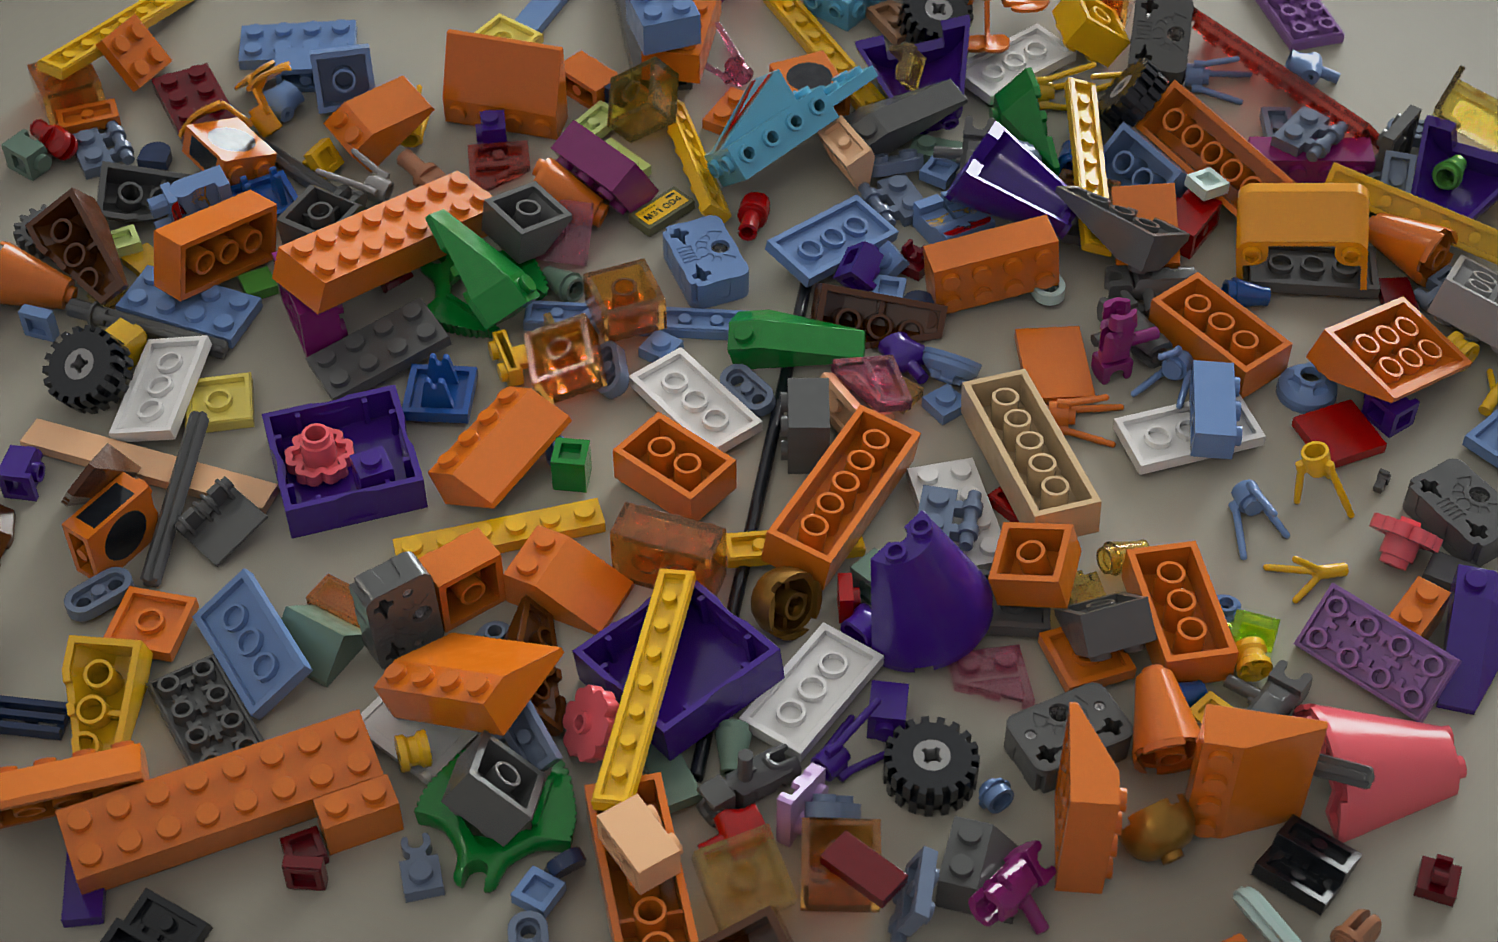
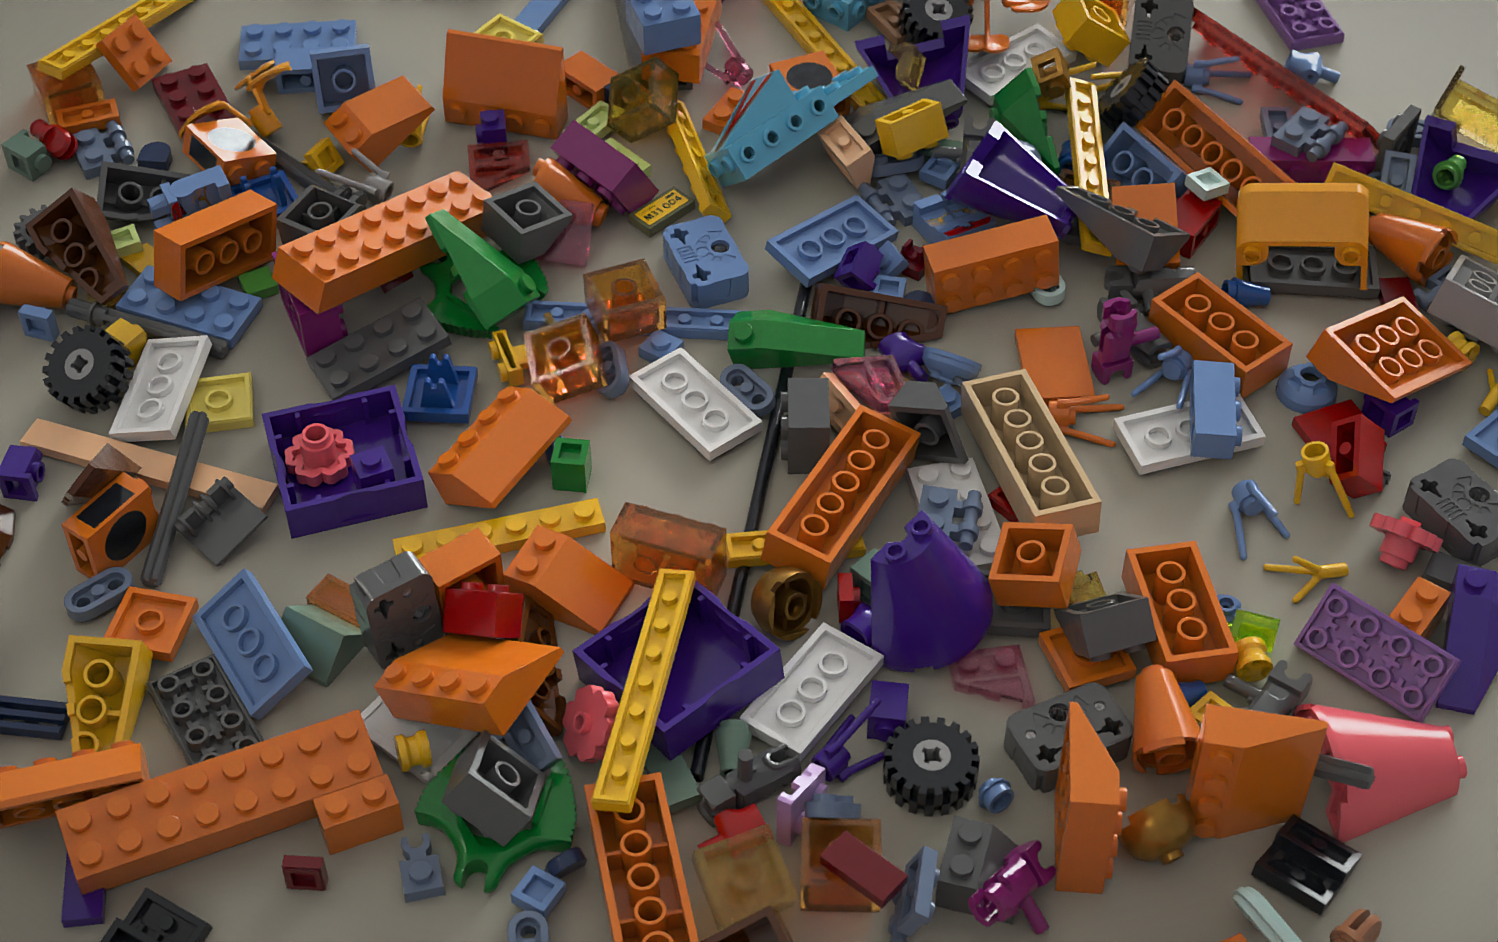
(284, 100): medium blue piece -> none
(305, 843): dark red tile -> none
(420, 171): nougat arm -> none
(482, 611): none -> red brick
(564, 283): sand green cone -> none
(640, 843): light nougat brick -> none
(674, 468): orange brick -> none
(752, 214): red arm -> none
(912, 129): none -> yellow brick
(925, 410): none -> dark grey slope
(1054, 79): none -> pearl gold brick
(1112, 555): clear yellow cone -> none
(1358, 455): none -> red brick
(1438, 880): dark red tile -> none

